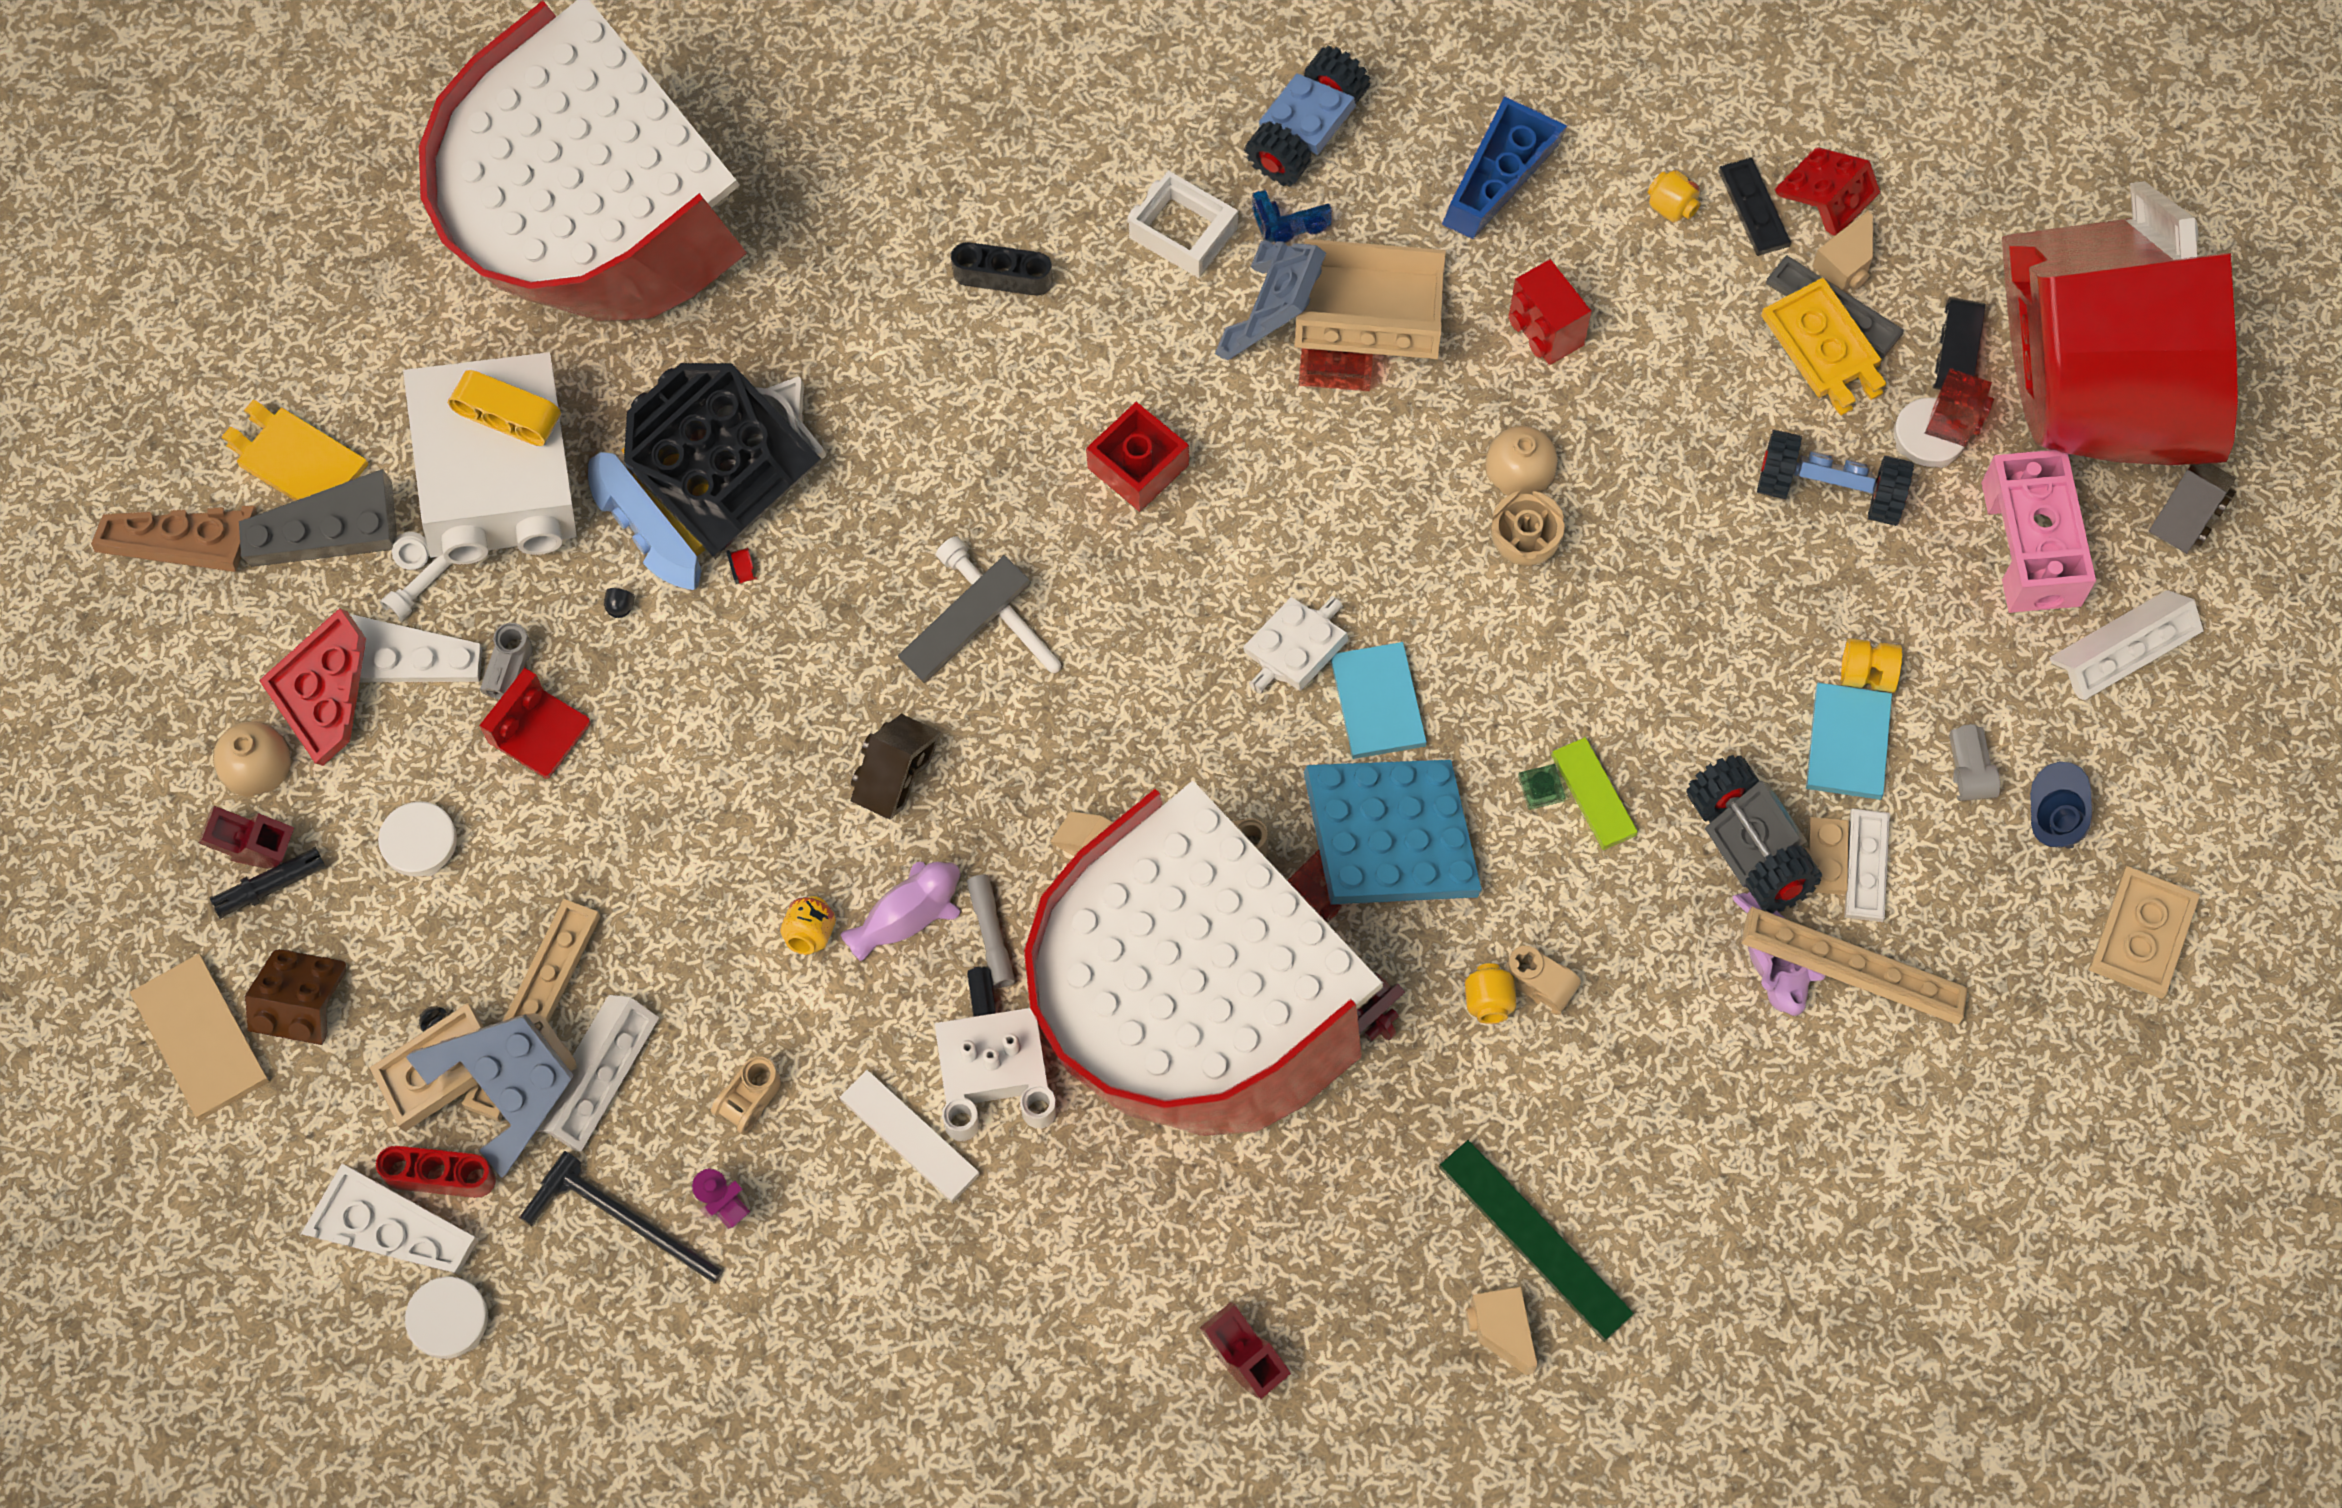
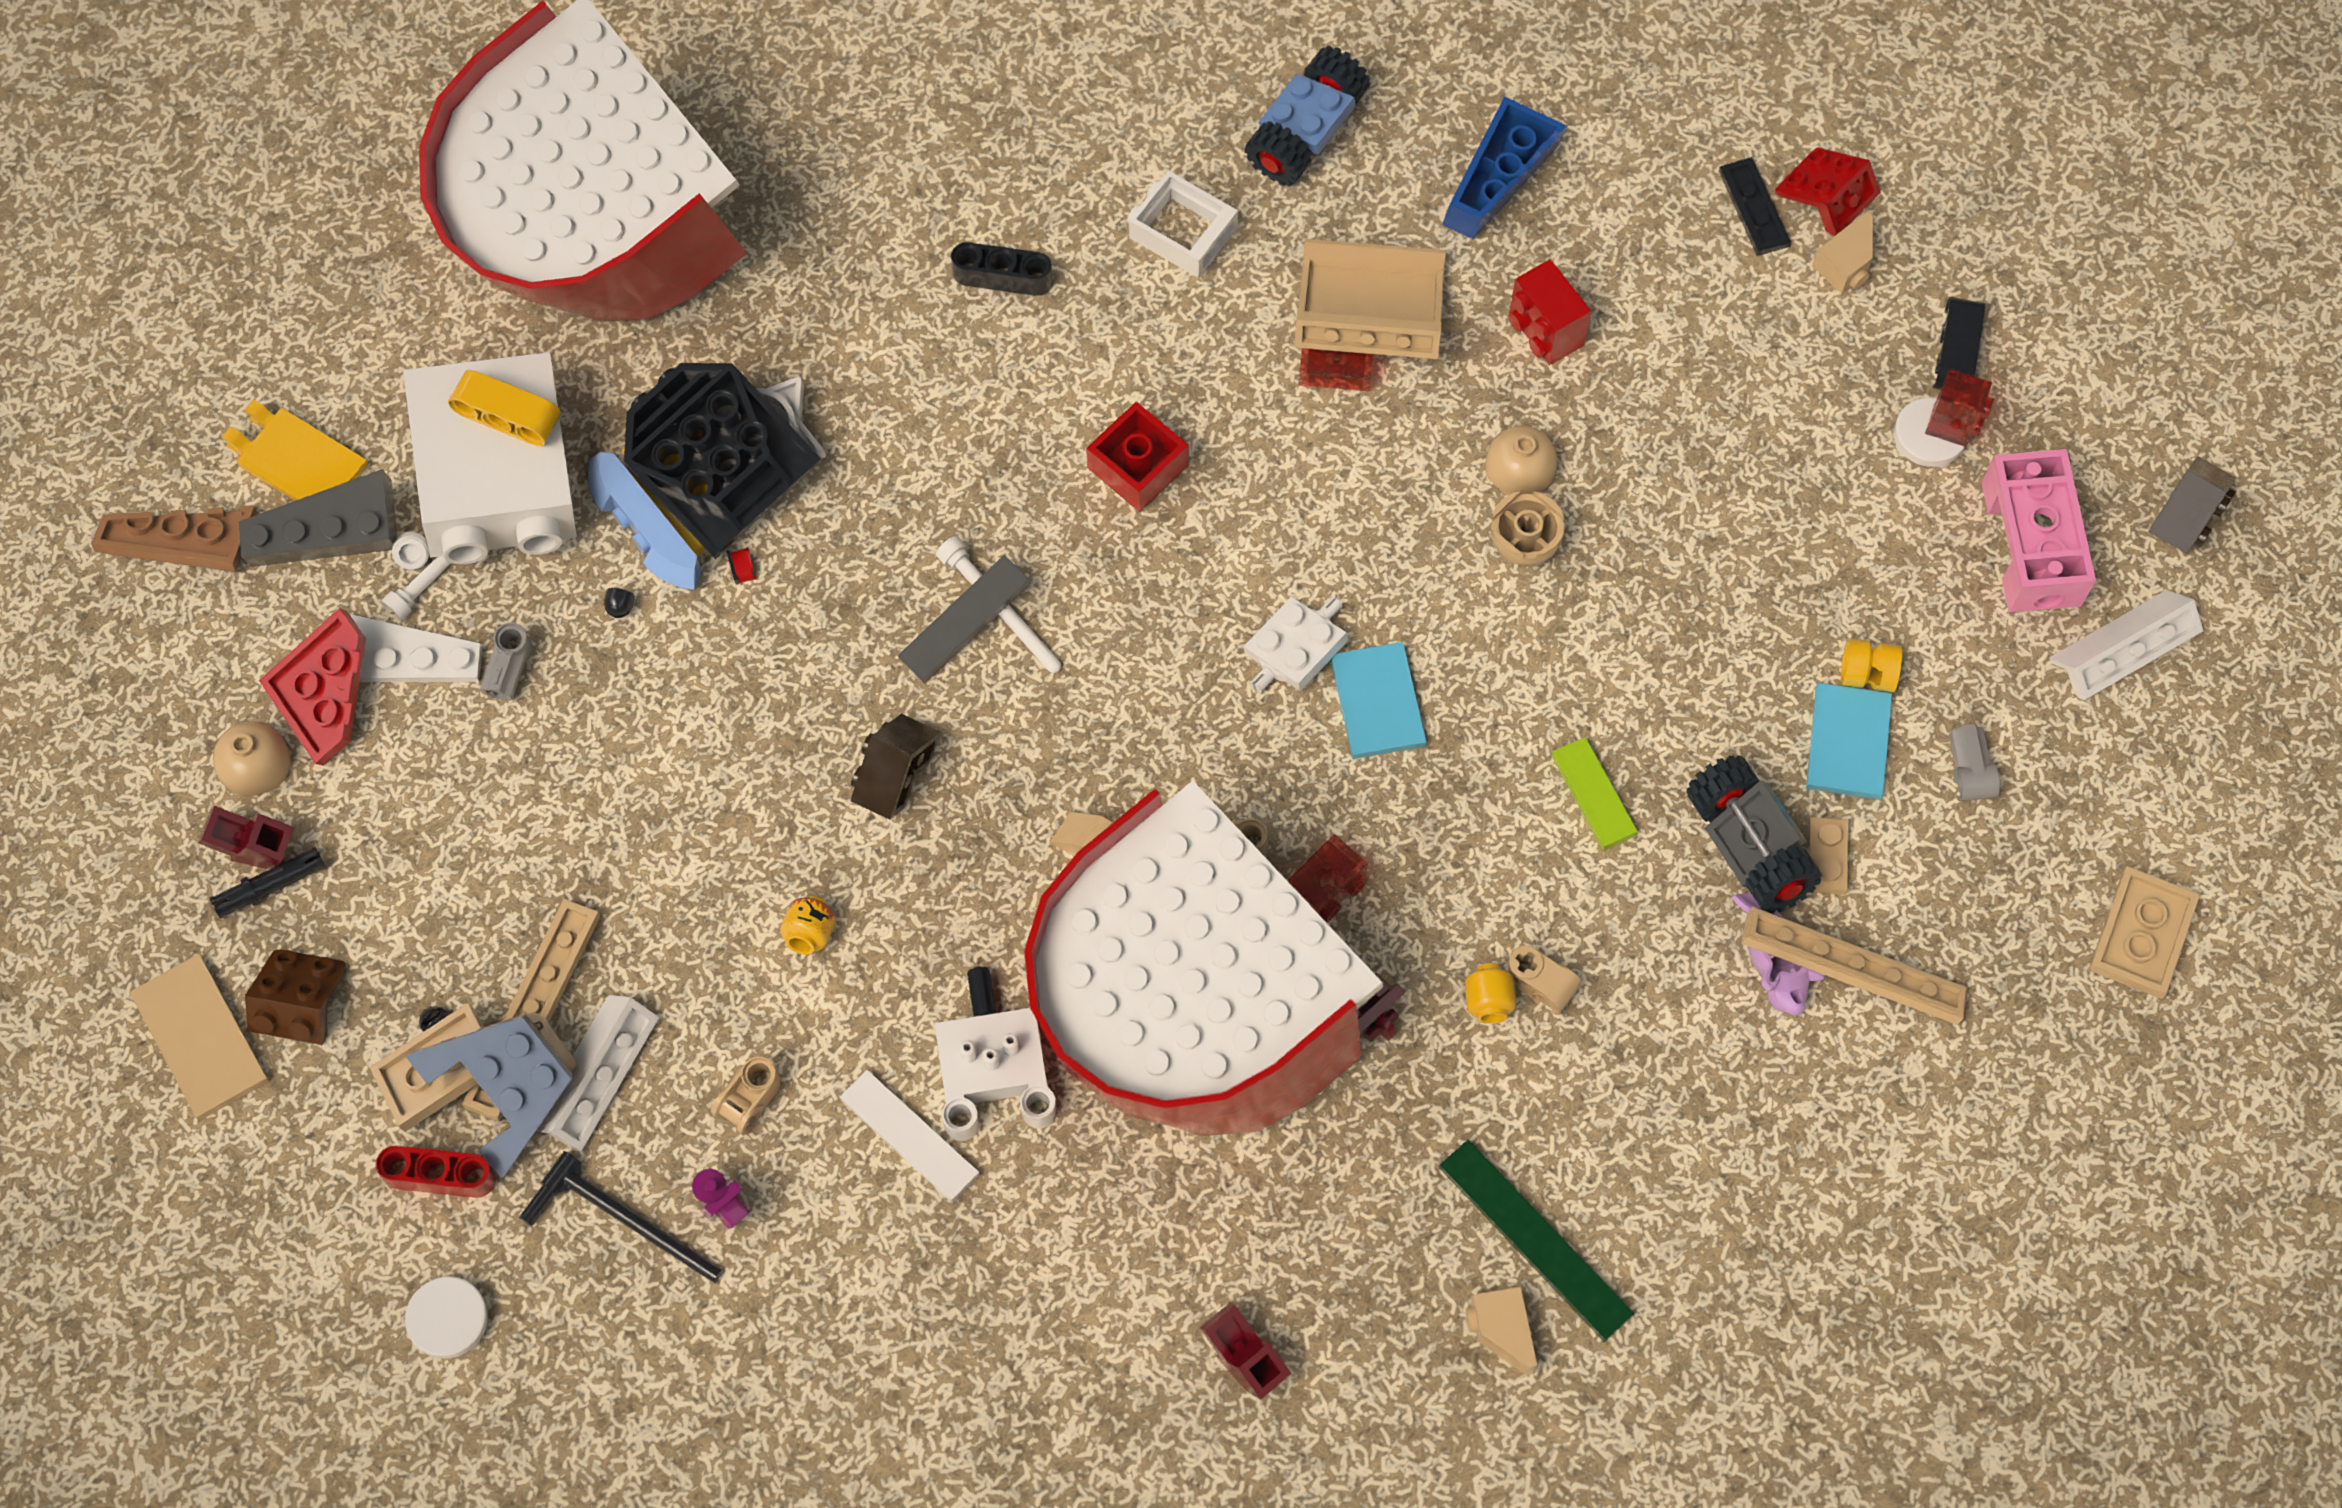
(378, 1220): white wing -> none
(417, 839): white tile -> none
(533, 725): red bracket -> none
(907, 908): lavender animal -> none
(985, 909): light grey piece -> none
(1282, 296): sand blue wing -> none
(1284, 228): clear blue bracket -> none
(1391, 831): dark azure plate -> none
(1541, 786): clear green plate -> none
(1674, 196): yellow head -> none
(1825, 344): yellow tile -> none
(1867, 865): white tile -> none
(1880, 332): dark grey tile -> none
(1888, 491): black plate -> none
(2063, 800): dark blue piece -> none
(2125, 337): red piece -> none

